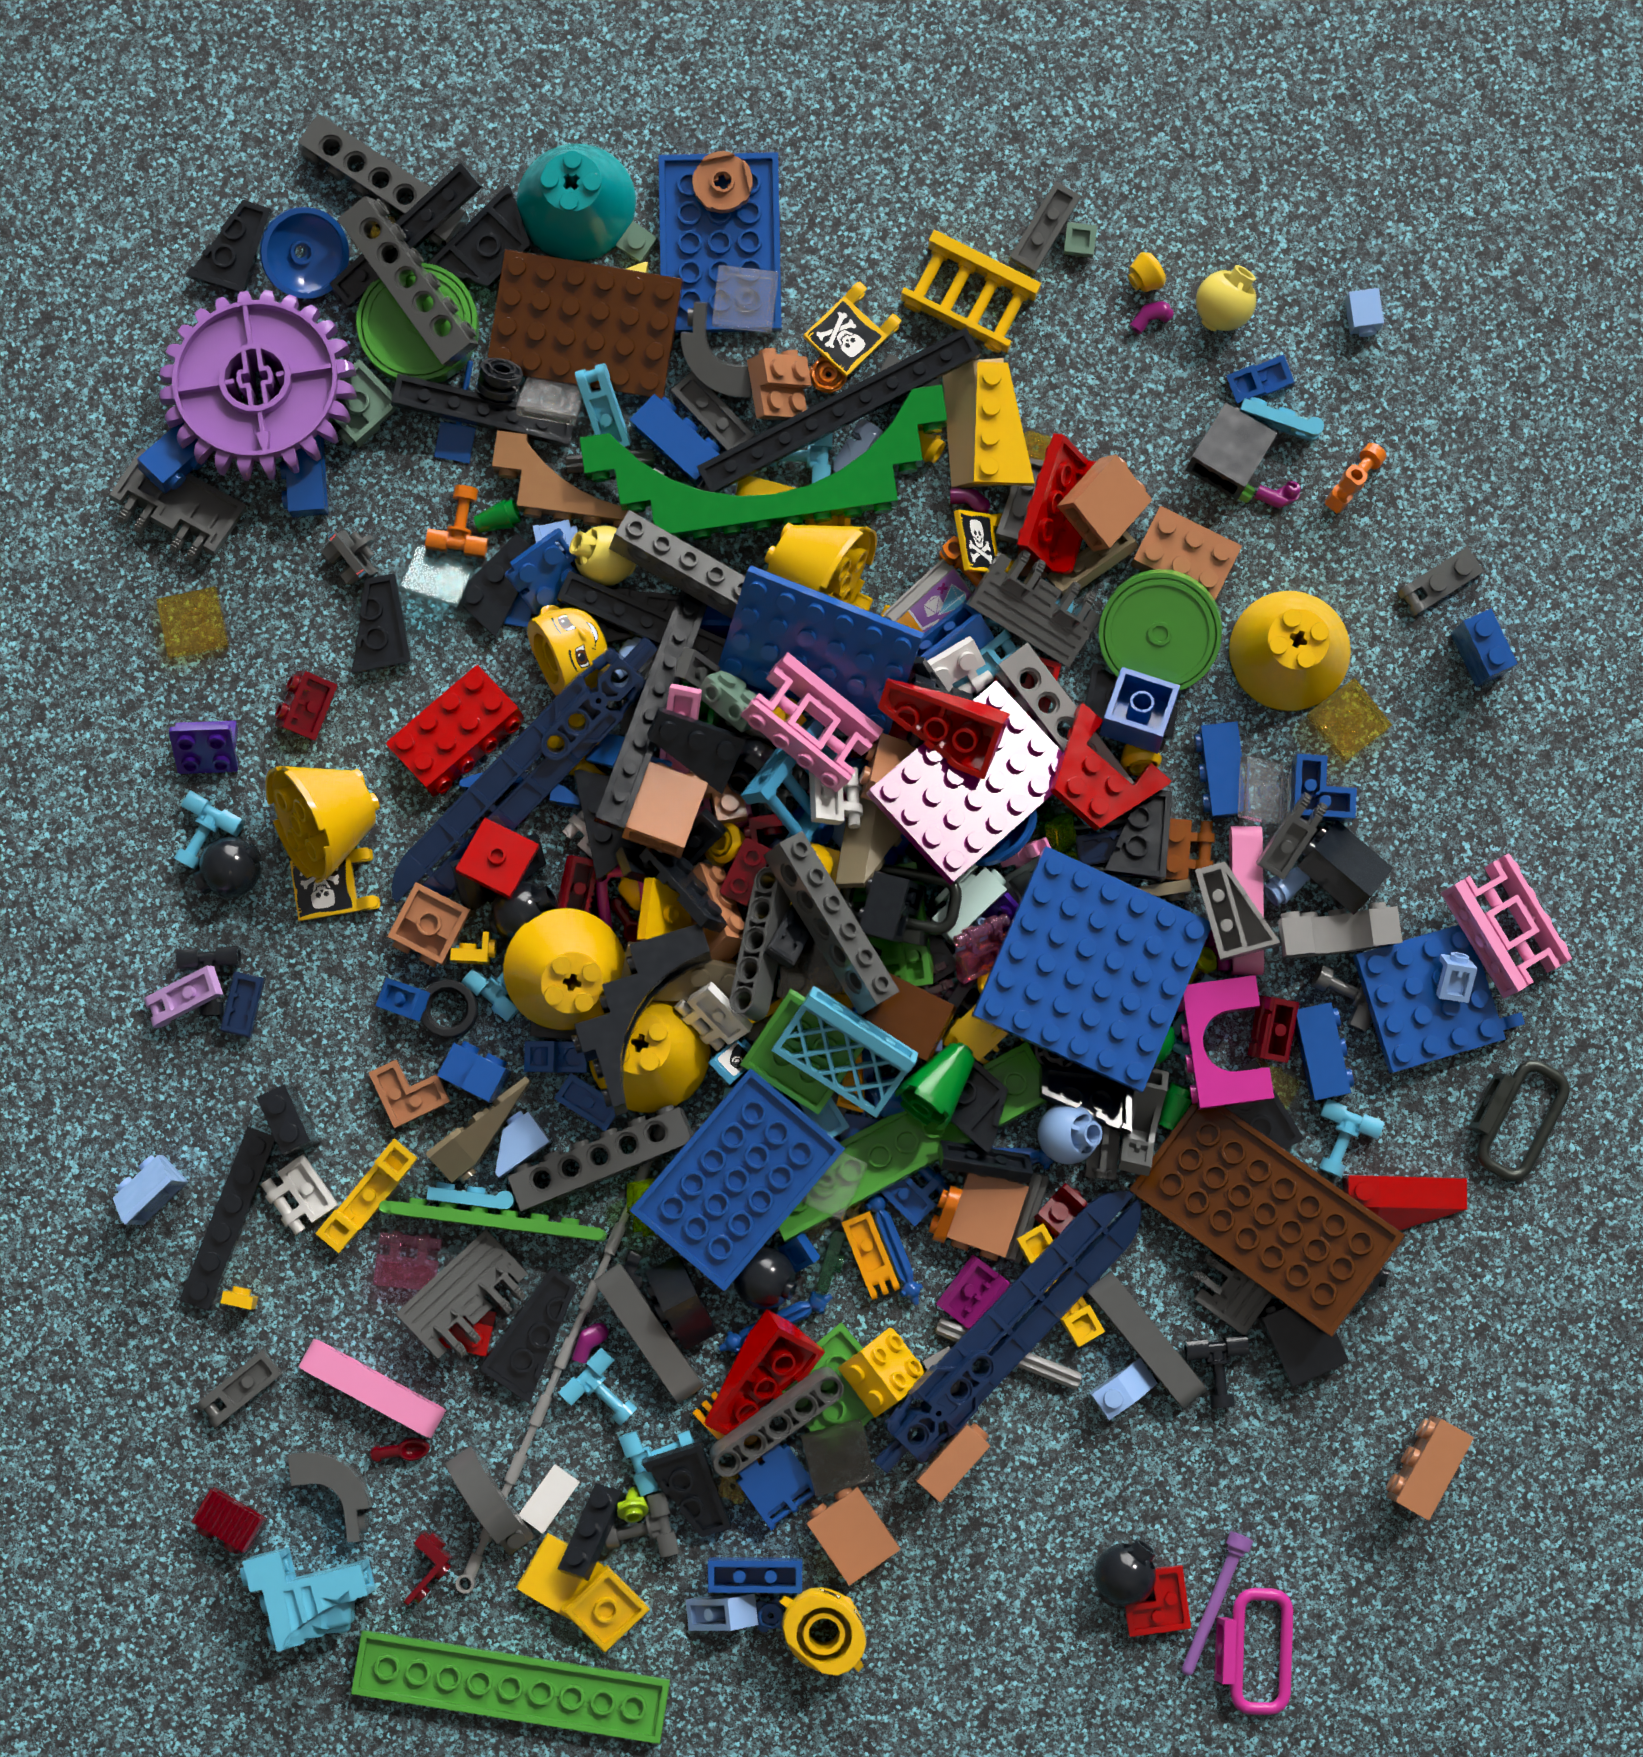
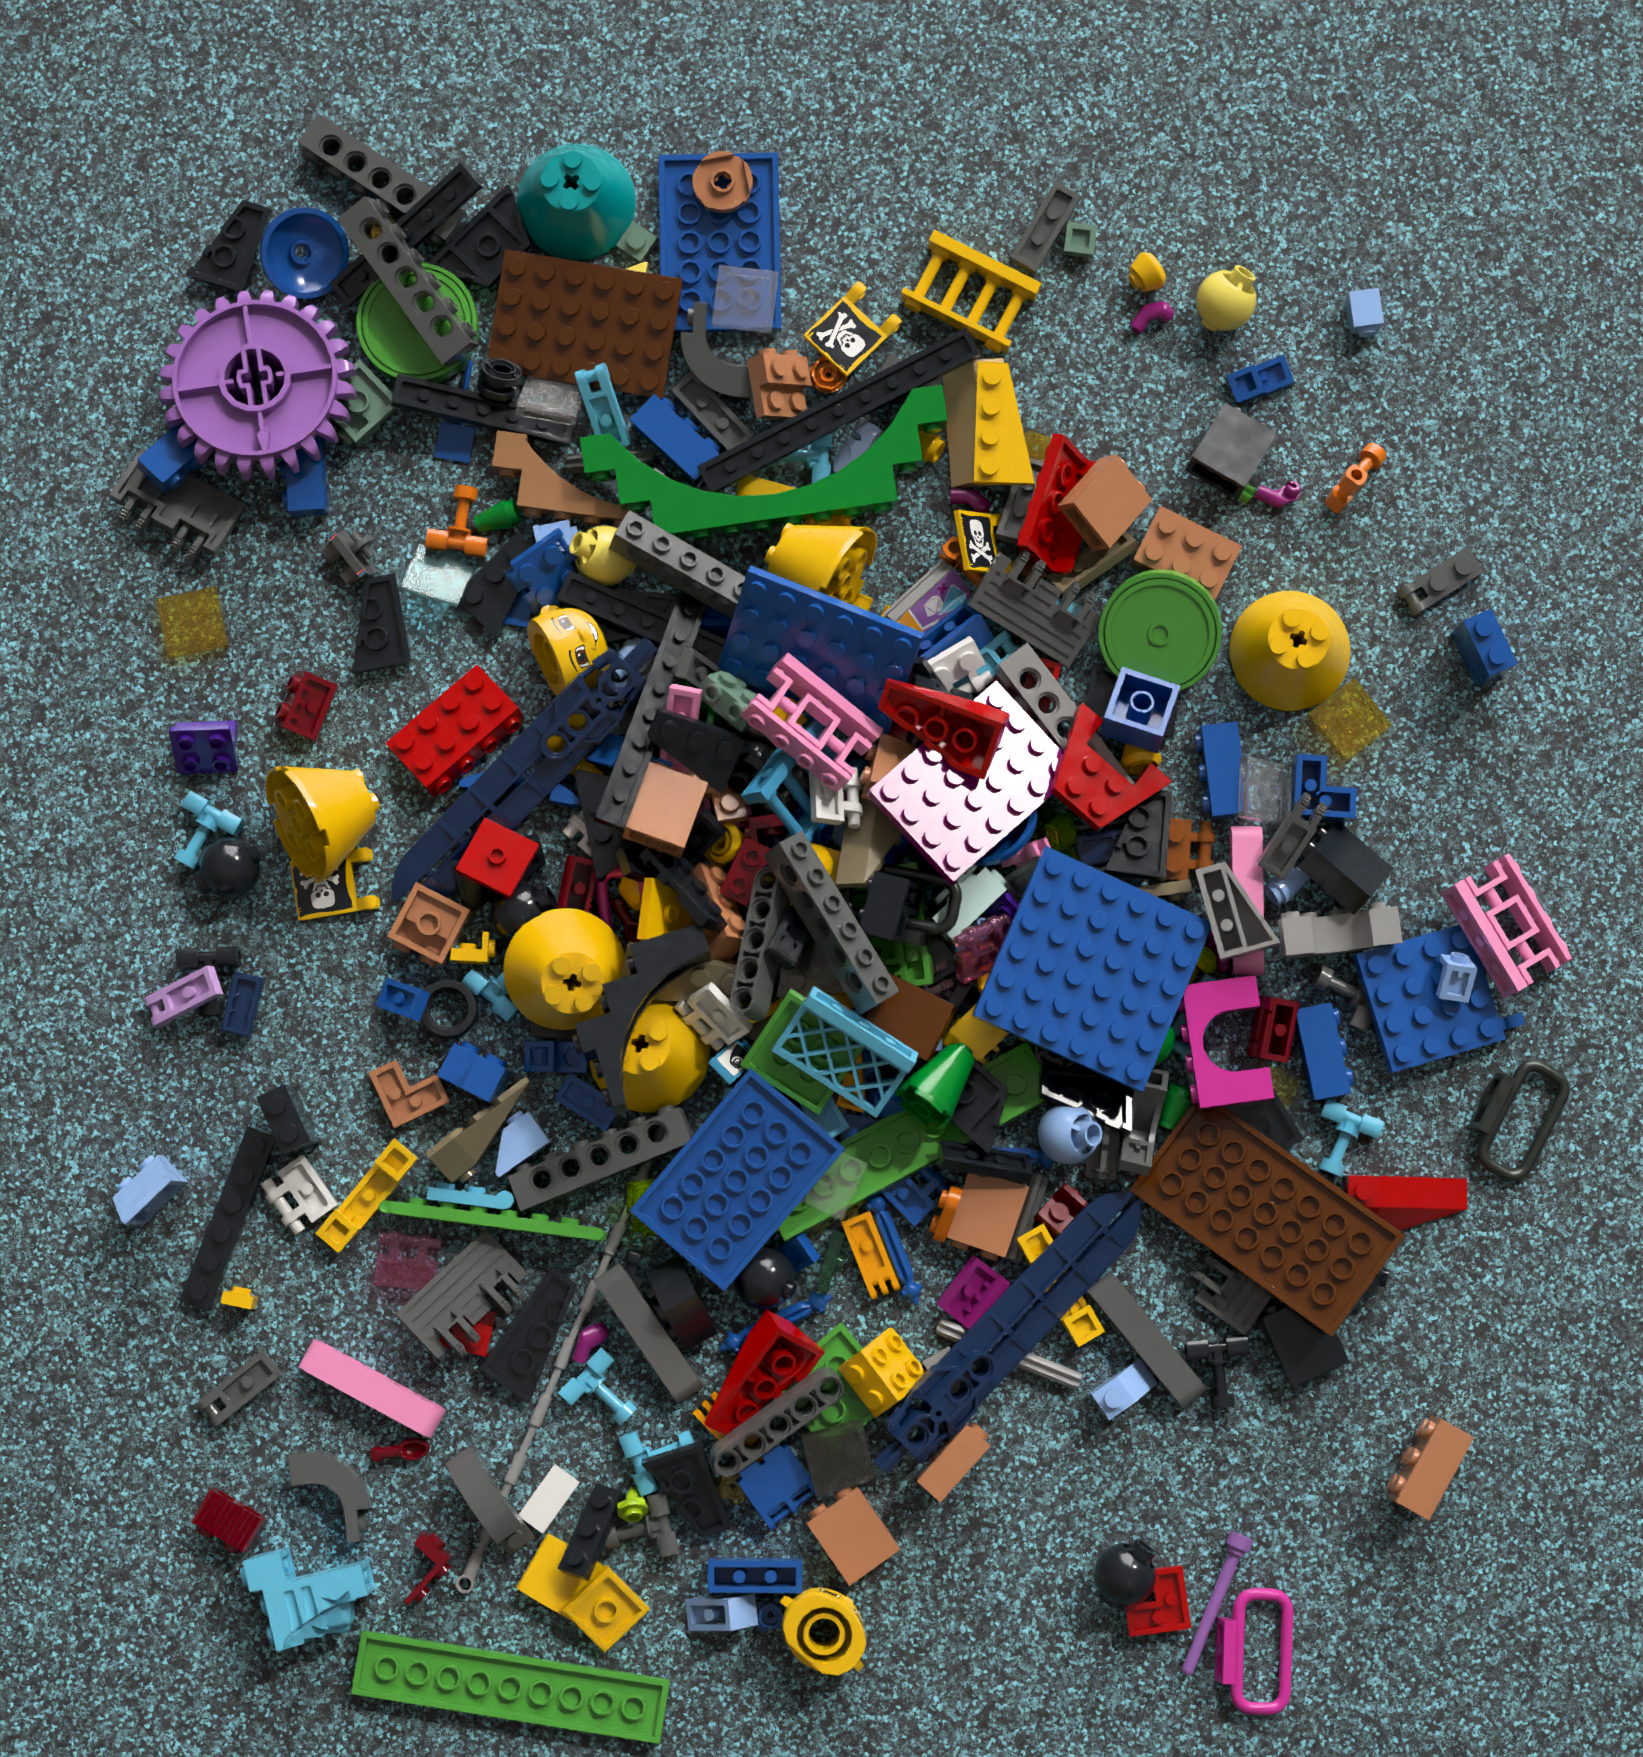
(1283, 419): medium azure plate -> none

